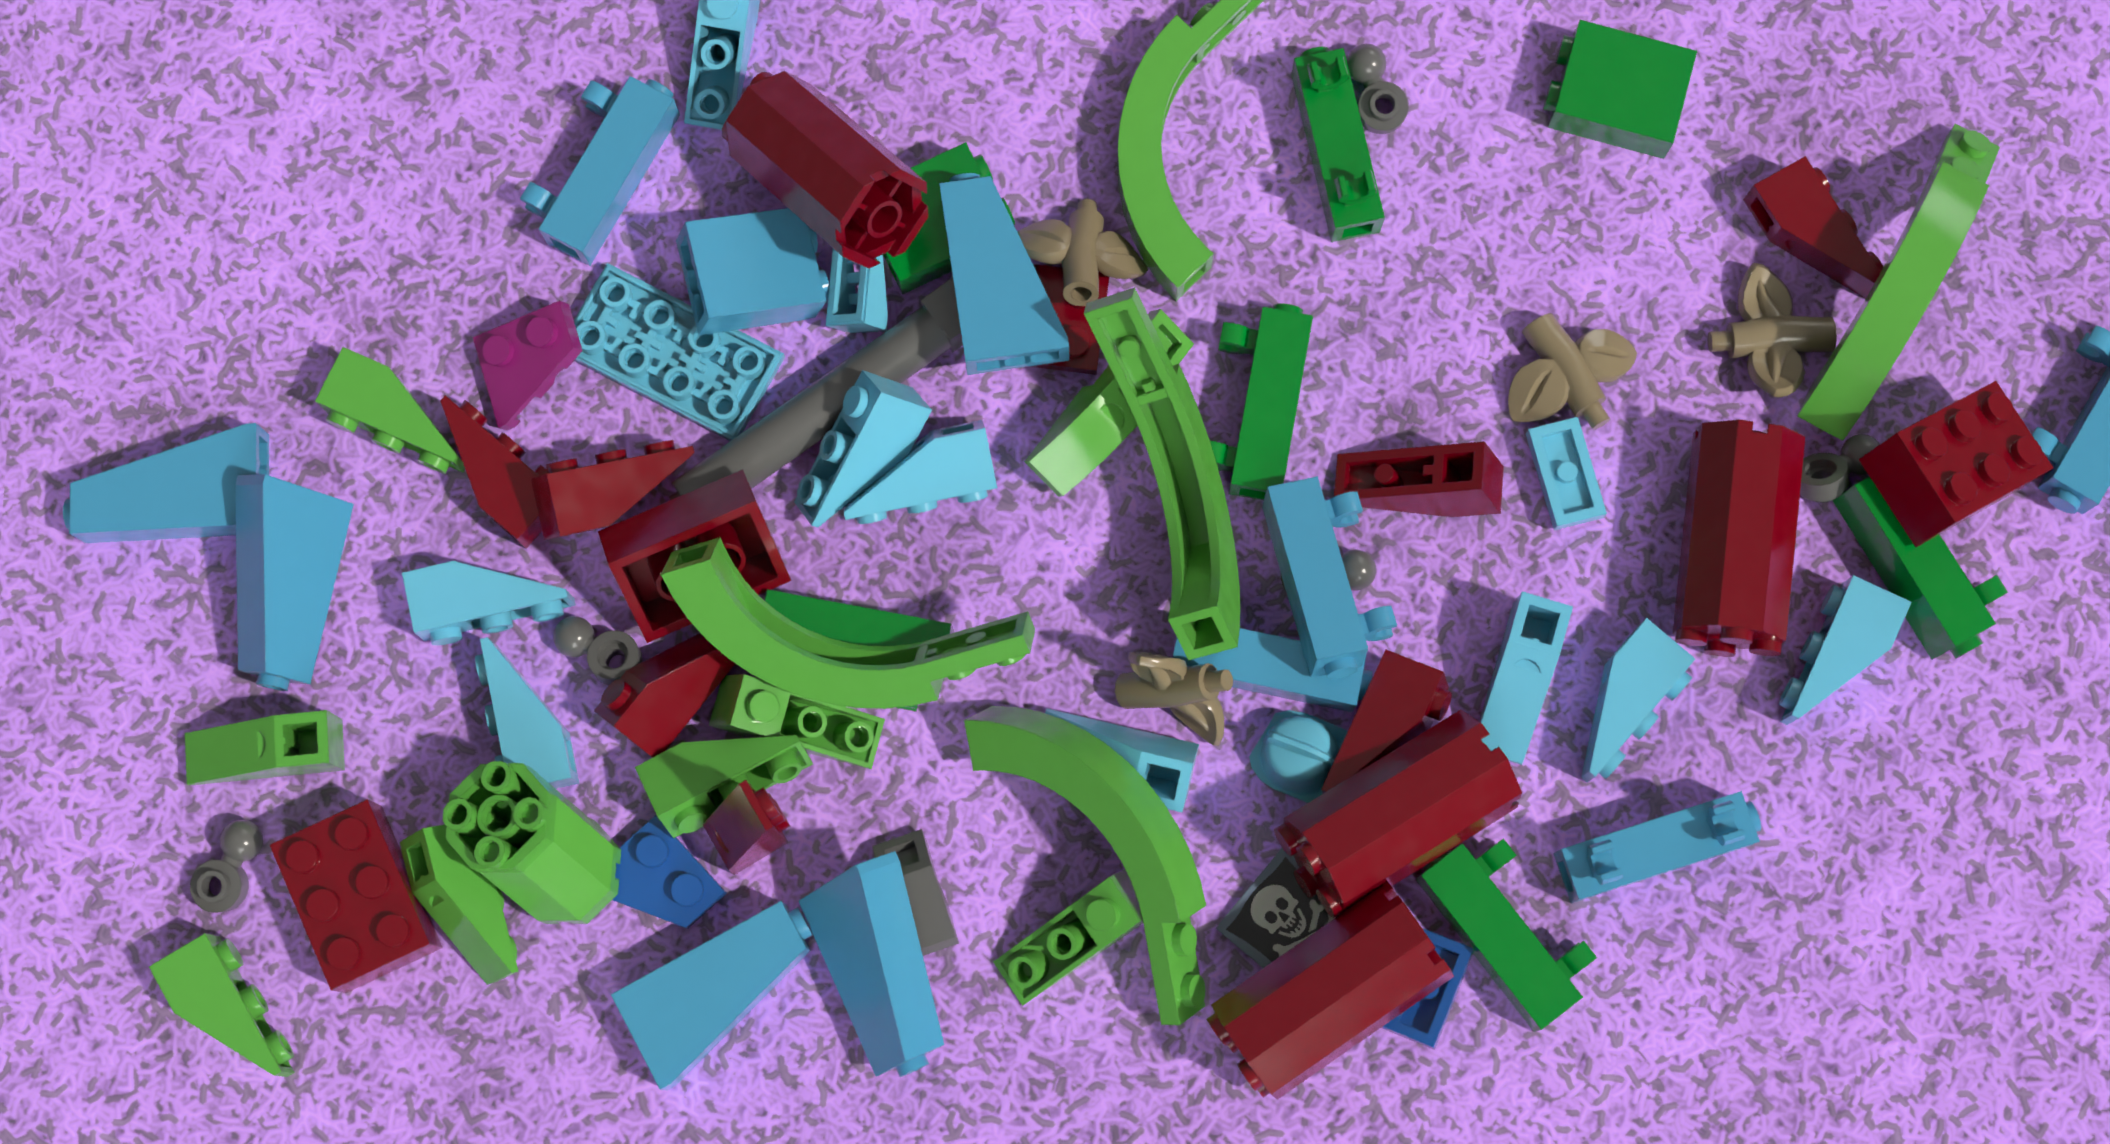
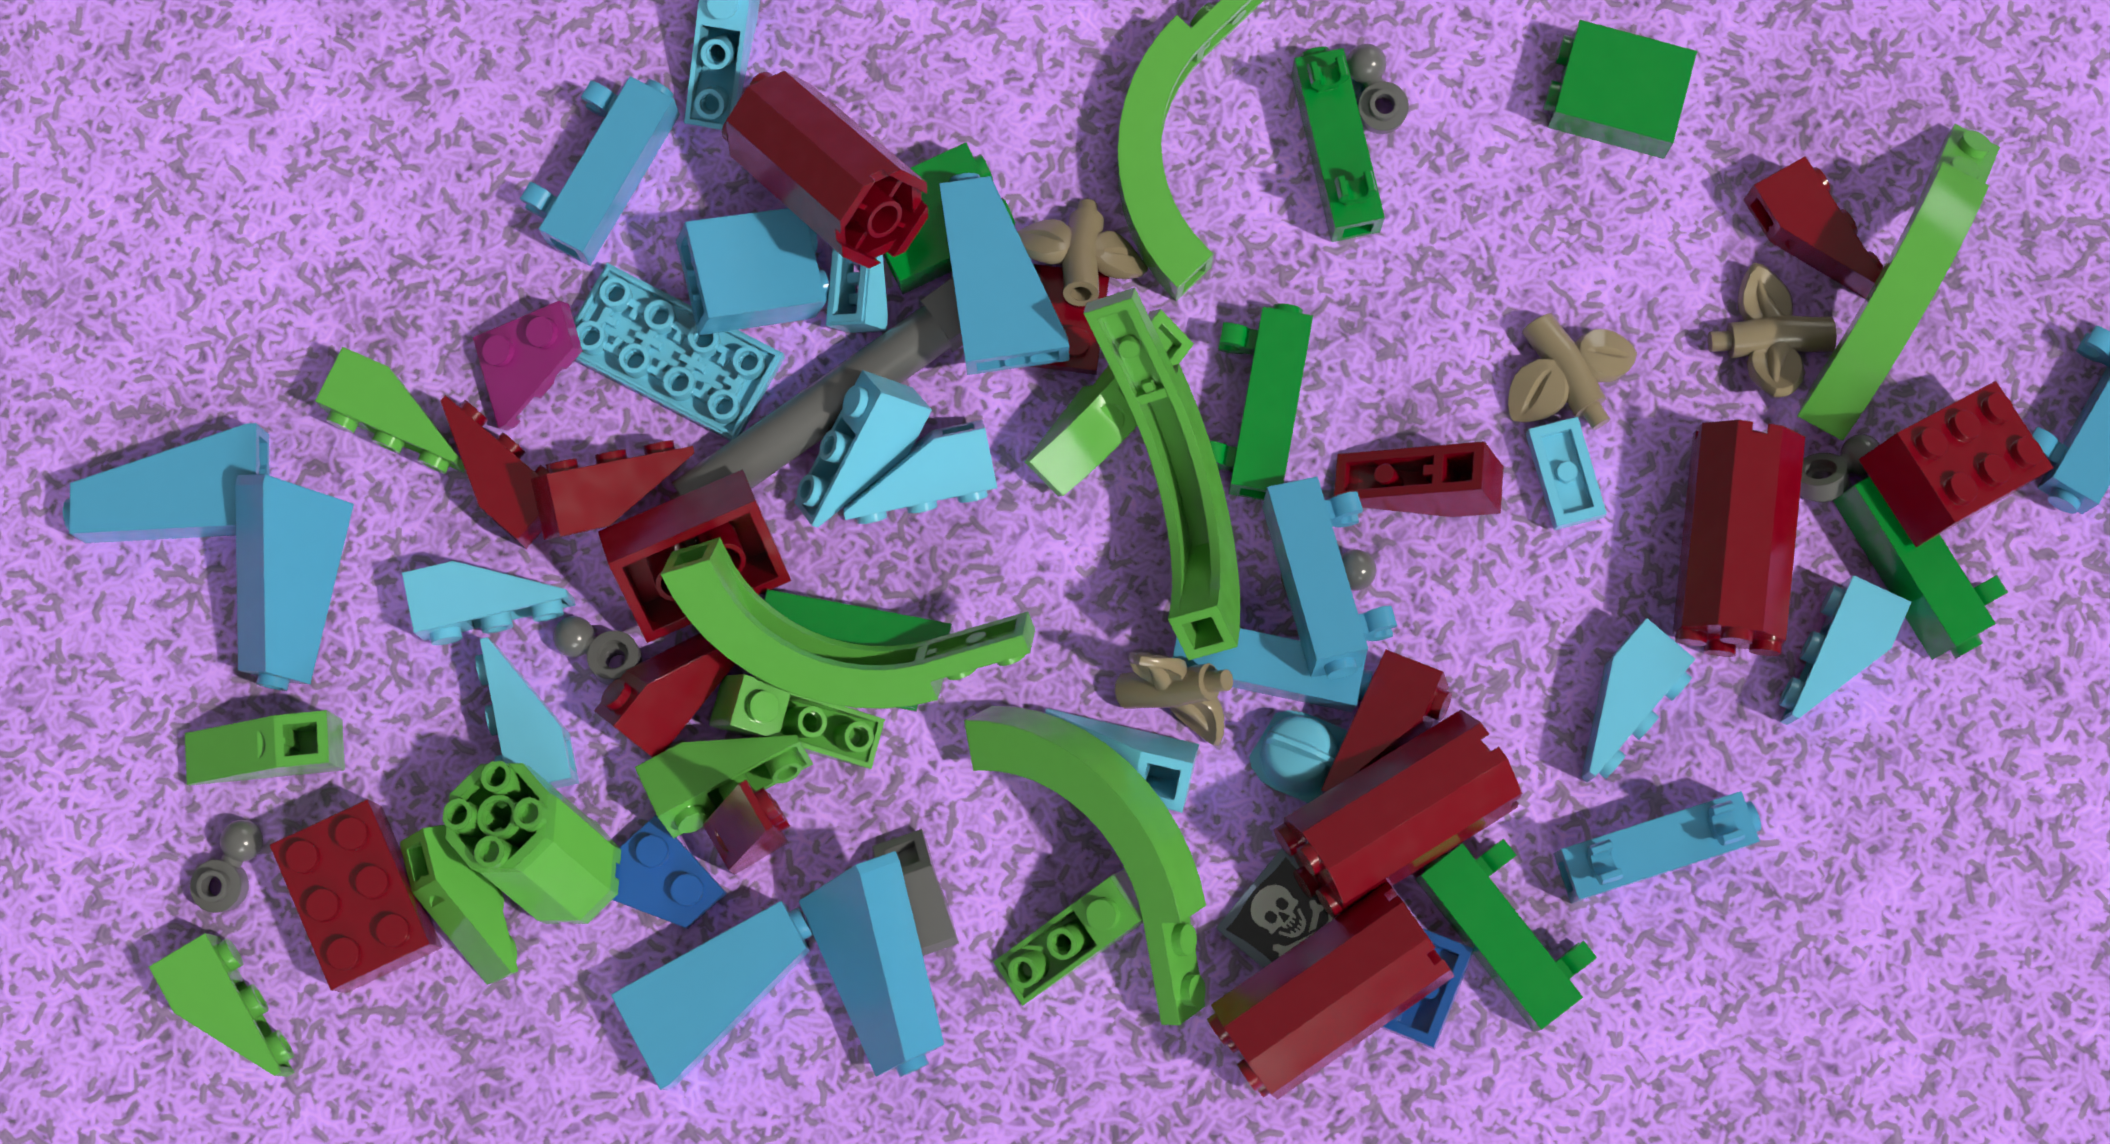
(1523, 673): medium azure slope -> none

